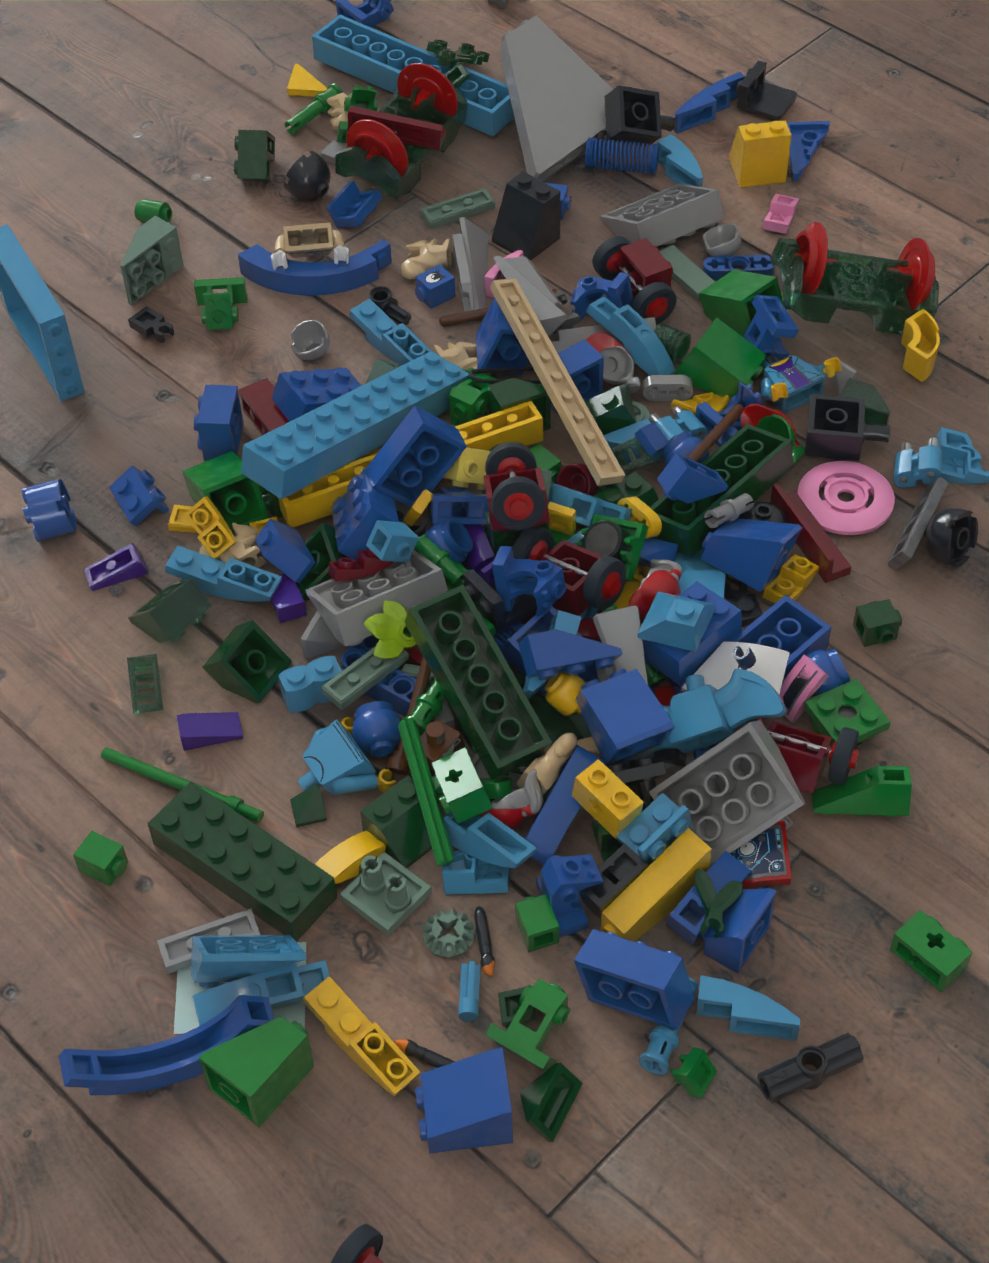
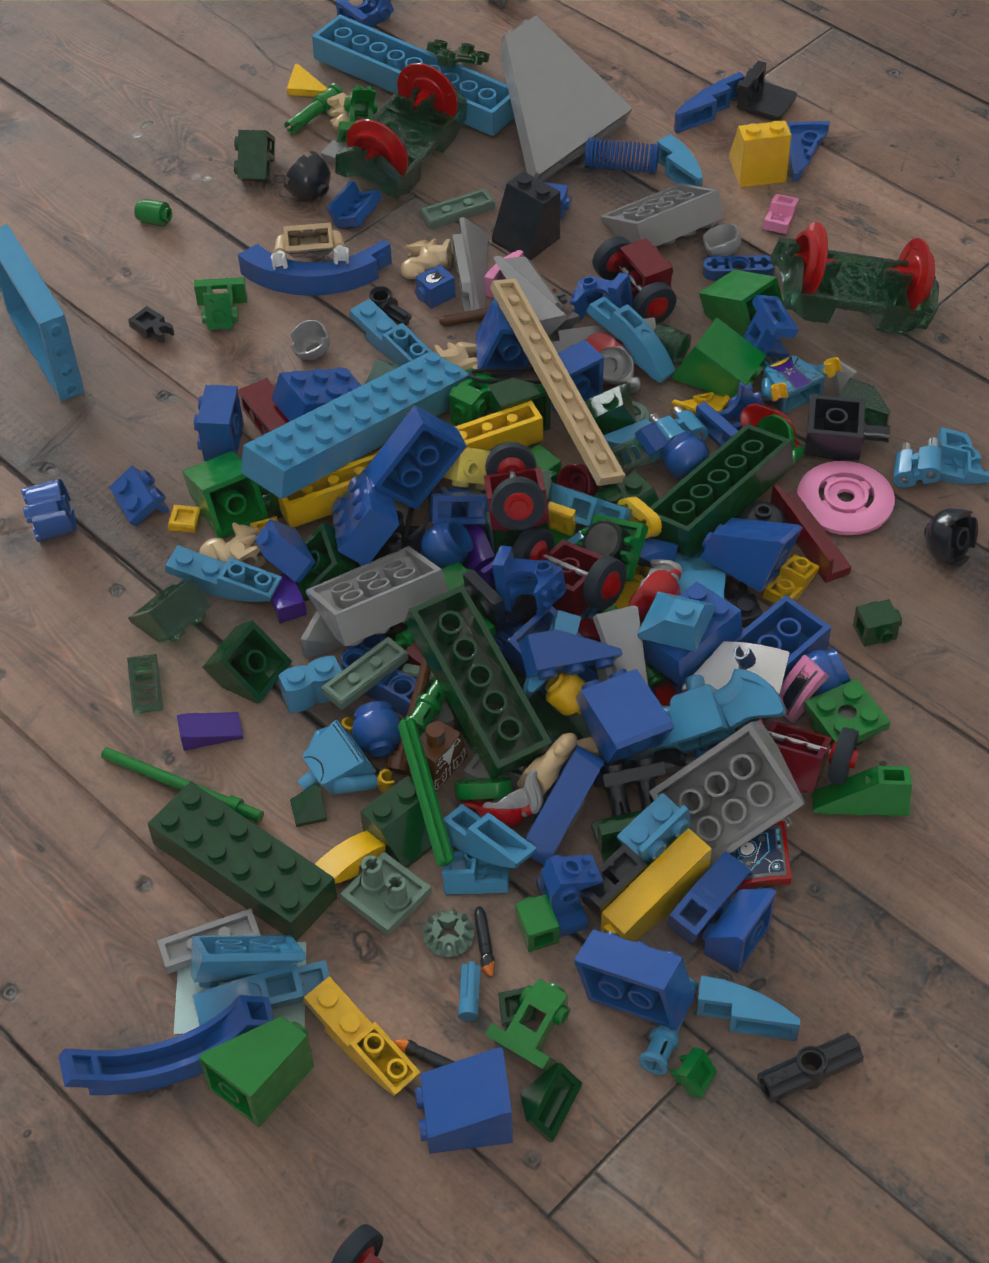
(101, 858): green brick -> none
(116, 568): dark purple slope -> none
(150, 258): sand green slope -> none
(211, 527): yellow slope -> none
(349, 569): dark red slope -> none
(389, 630): lime plate -> none
(392, 541): dark azure brick -> none
(409, 130): dark red panel -> none
(418, 507): yellow tile -> none
(440, 558): green pin -> none
(457, 75): dark green slope -> none
(461, 786): brick -> none
(606, 798): yellow brick -> none
(635, 116): black brick -> none
(667, 387): light grey beam -> none
(686, 272): sand green tile -> none
(689, 480): blue slope -> none
(715, 903): dark green piece -> none
(716, 433): reddish brown piece -> none
(728, 510): light grey pin -> none
(917, 524): flat silver tile -> none
(921, 344): yellow brick -> none
(931, 950): green brick -> none

